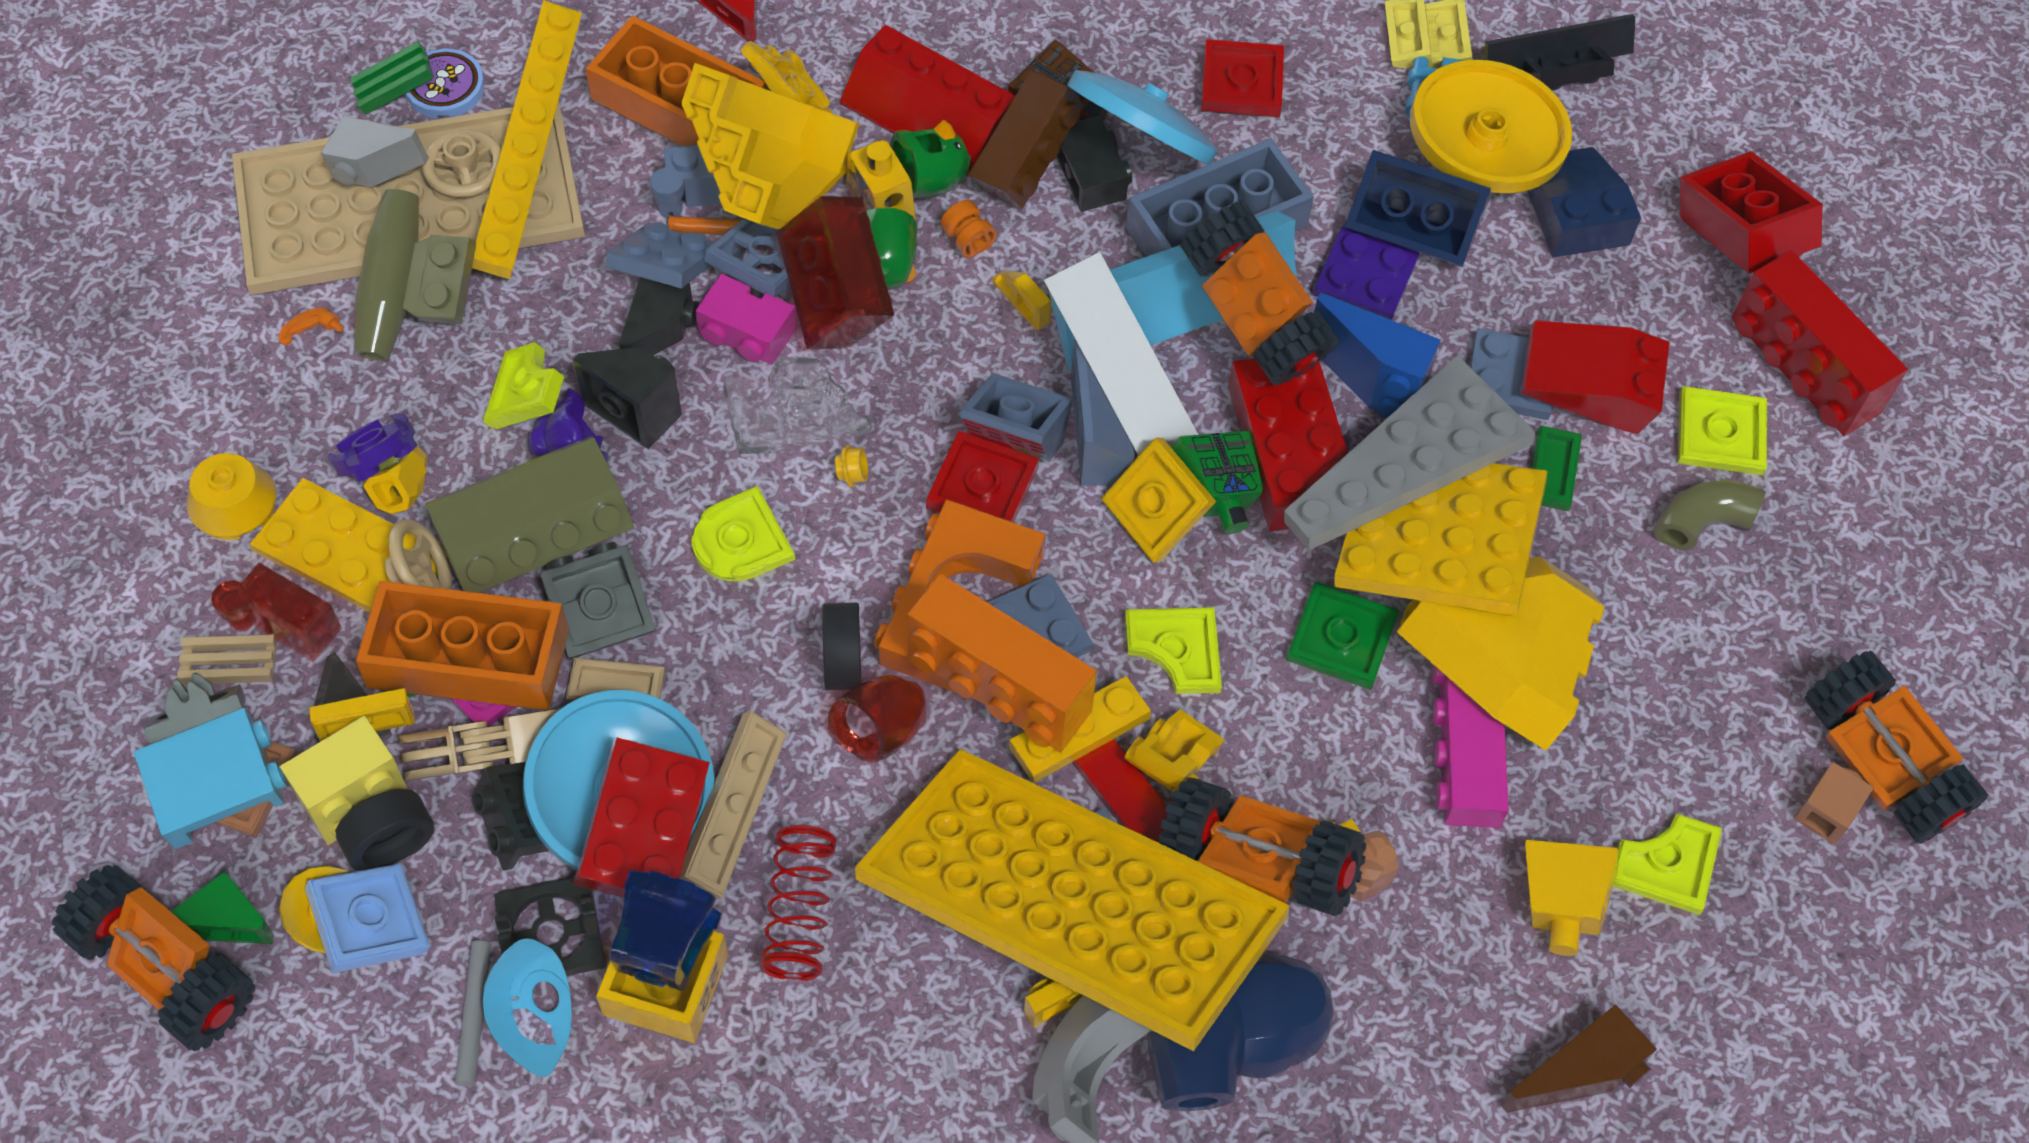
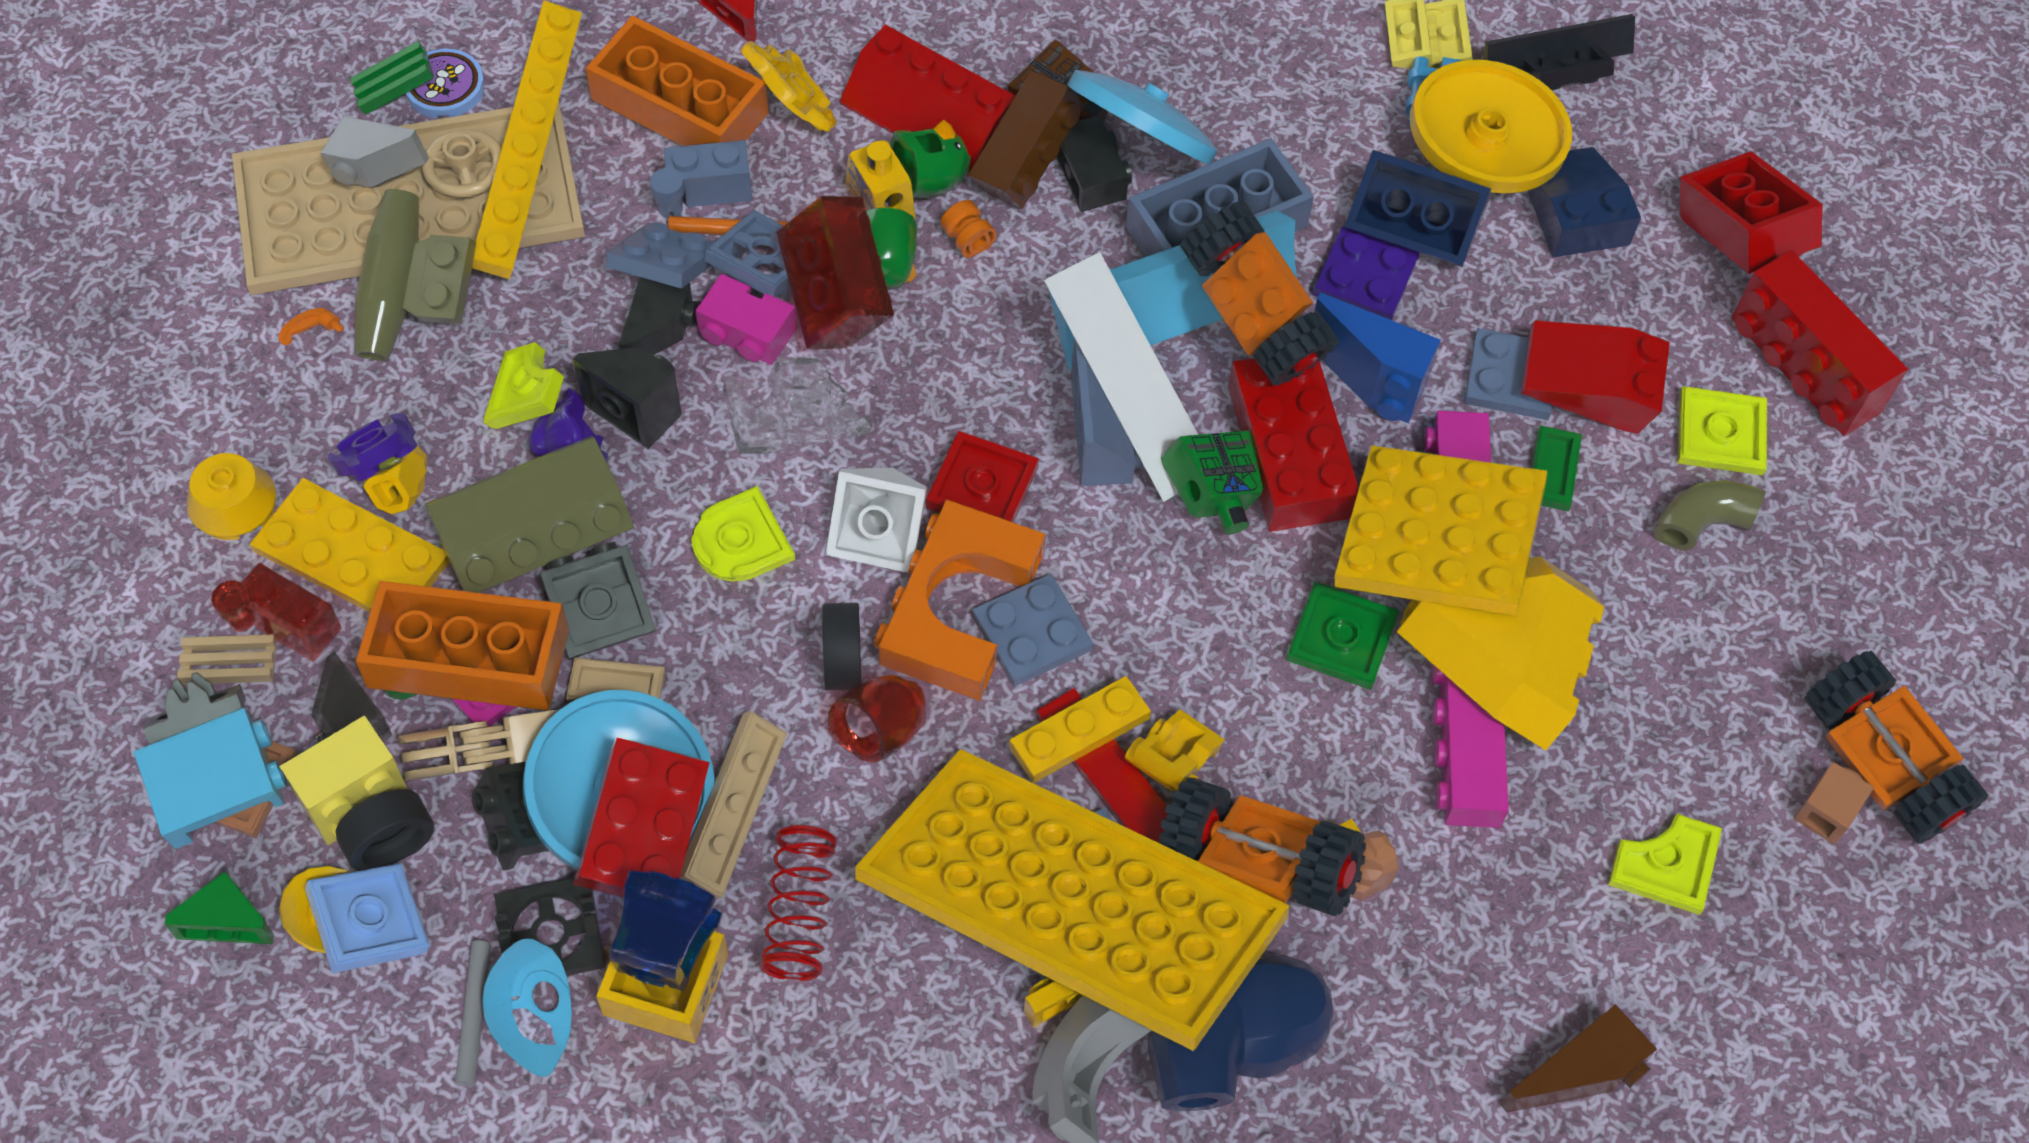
(154, 956): plate -> none
(382, 710): yellow tile -> none
(415, 565): tan piece -> none
(765, 147): yellow panel -> none
(852, 465): yellow plate -> none
(876, 517): none -> white slope
(1000, 663): orange brick -> none
(1018, 416): sand blue slope -> none
(1025, 297): yellow tile -> none
(1158, 500): yellow tile -> none
(1179, 642): neon yellow tile -> none
(1242, 78): red plate -> none
(1427, 443): light grey wing -> none
(1569, 890): yellow torso -> none

